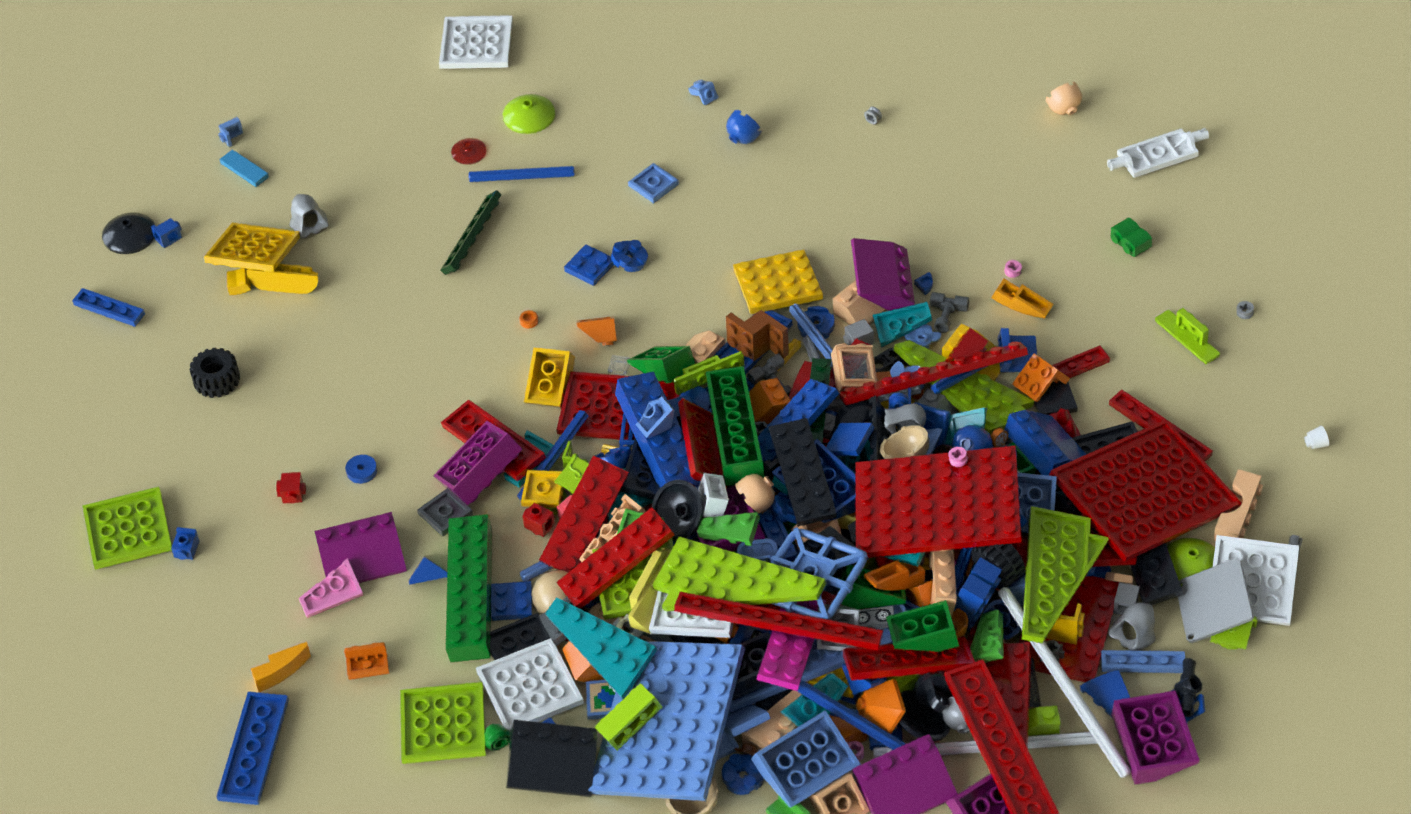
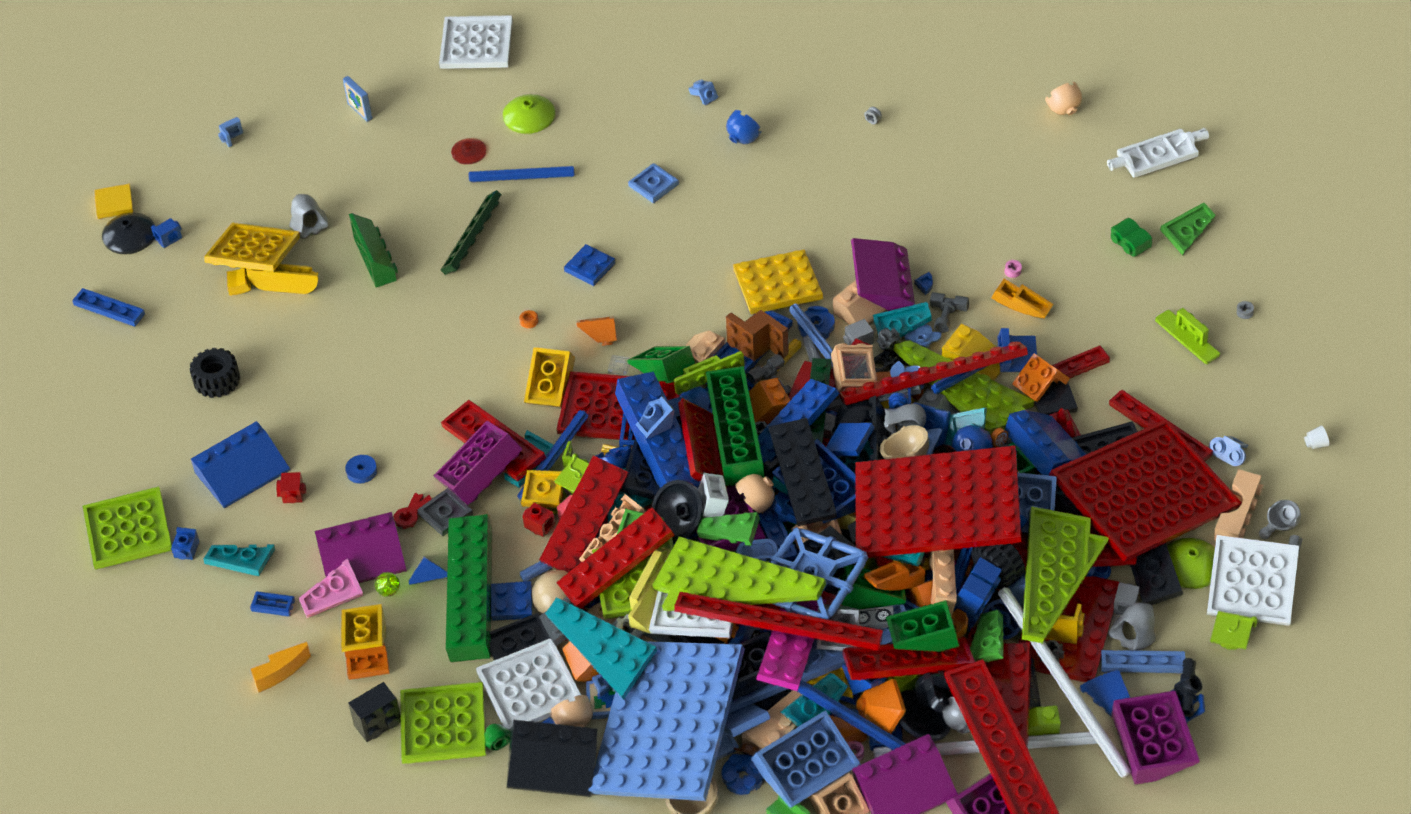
(113, 201): none -> yellow tile
(239, 464): none -> blue slope
(244, 168): dark azure tile -> none
(244, 560): none -> teal wing
(252, 748): blue plate -> none
(271, 605): none -> blue tile
(357, 98): none -> medium blue tile
(362, 627): none -> yellow slope
(373, 250): none -> green slope
(375, 712): none -> black brick
(387, 584): none -> clear neon green piece
(407, 516): none -> red piece
(573, 713): none -> light nougat cylinder
(601, 684): none -> medium blue tile
(624, 248): blue plate -> none
(628, 716): lime brick -> none
(888, 339): none -> dark grey gear
(961, 460): bright pink bush -> none
(967, 345): red slope -> none
(1119, 577): light nougat tile -> none
(1188, 227): none -> bright green wing
(1215, 600): light grey piece -> none
(1229, 450): none -> bracket
(1281, 516): none -> light grey hair

